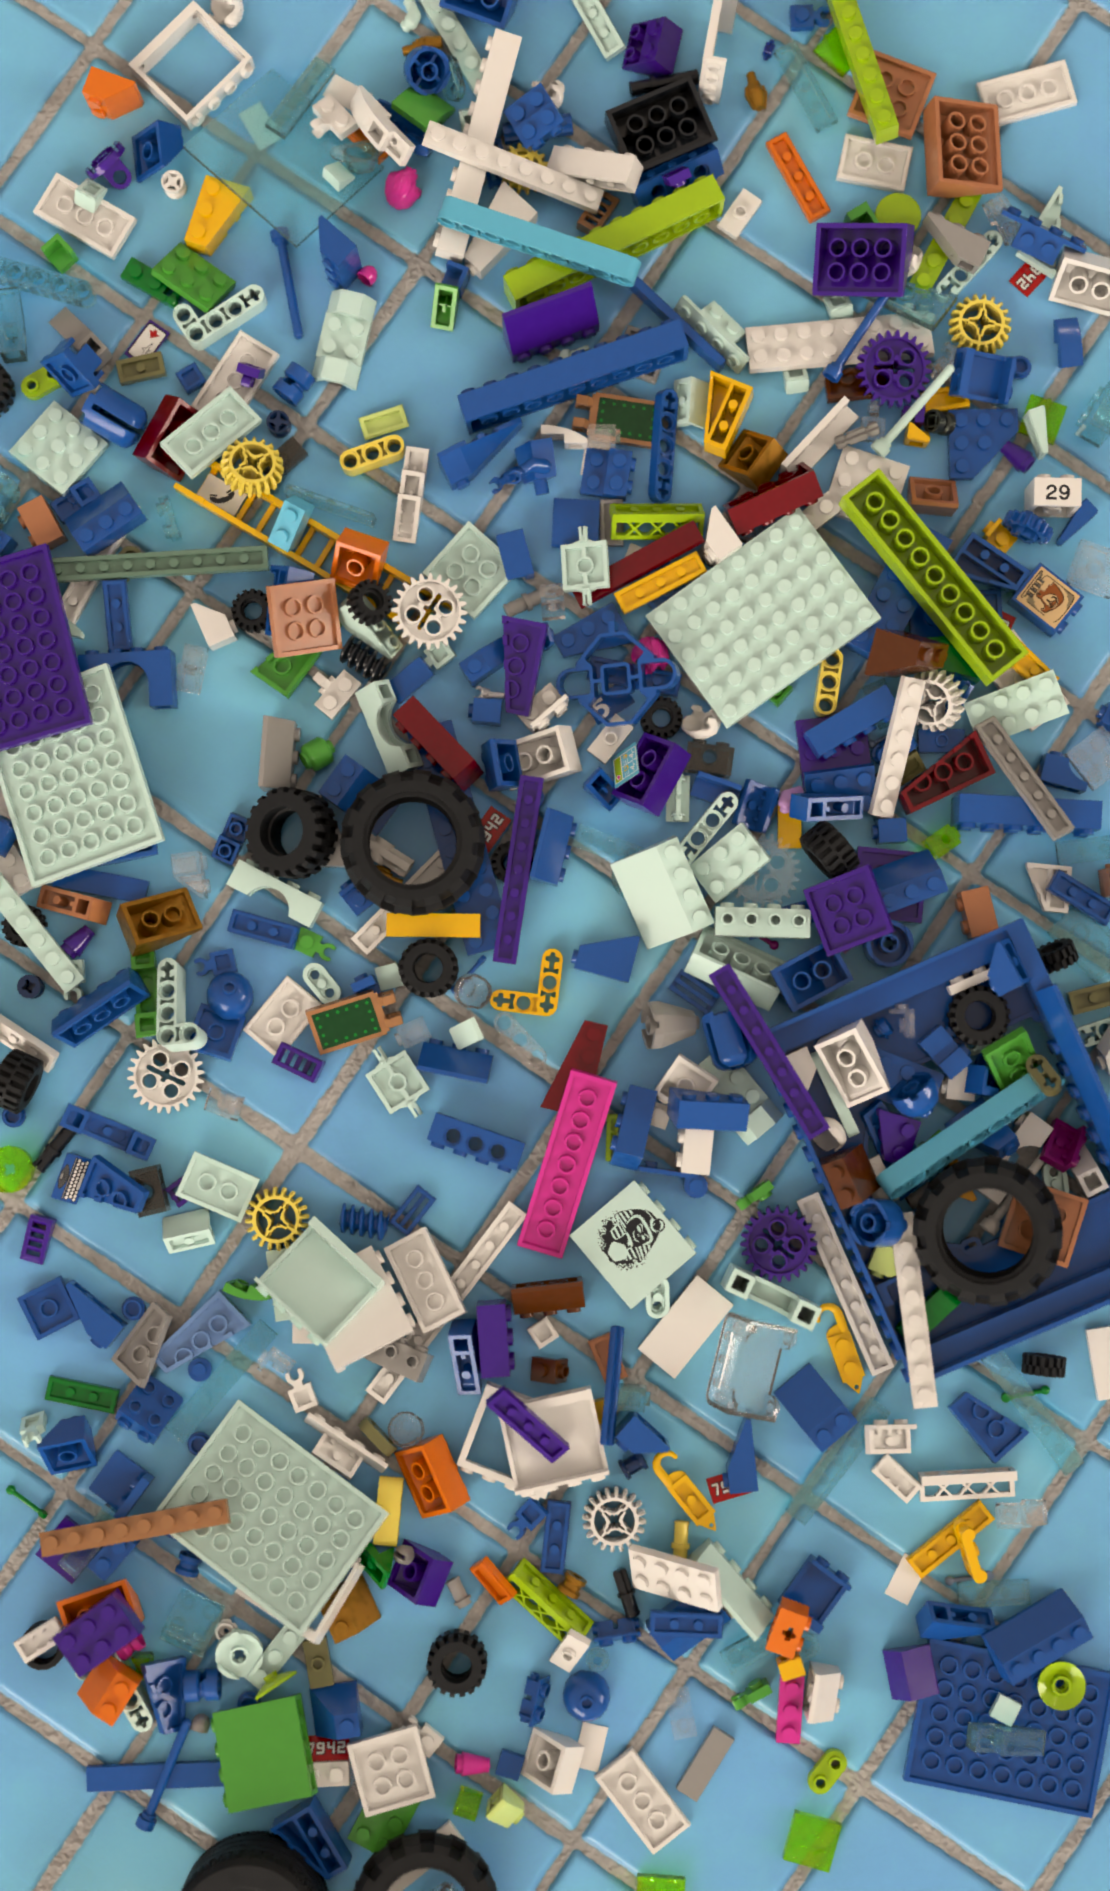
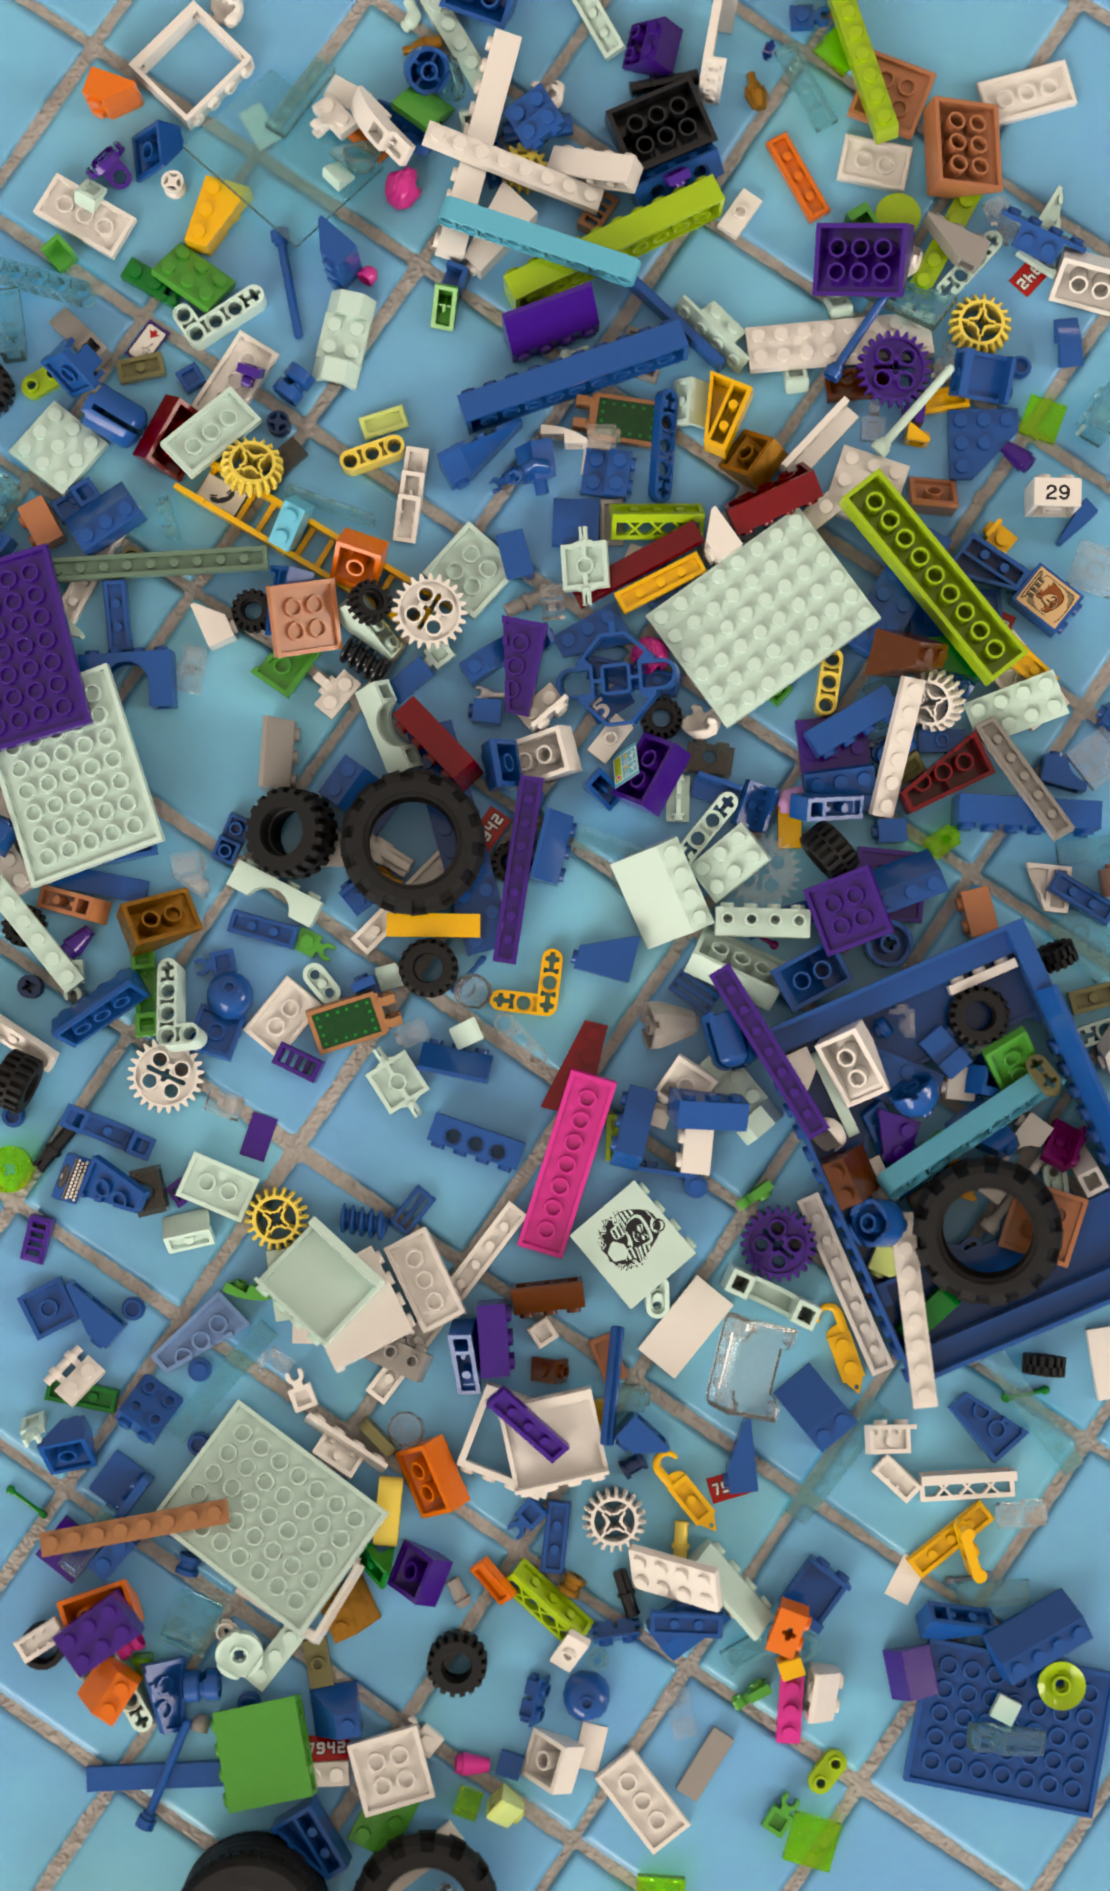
(80, 1379): none -> white plate
(142, 1345): light grey wing -> none
(258, 1136): none -> dark purple sticker
(272, 1681): lime dish -> none
(317, 754): bright green head -> none
(405, 1550): light grey hinge -> none
(779, 1817): none -> bright green plate
(857, 435): light grey axle -> none
(939, 422): pearl dark grey wheel -> none
(1006, 969): blue slope -> none
(1028, 527): blue gear -> none
(1037, 430): light aqua slope -> none

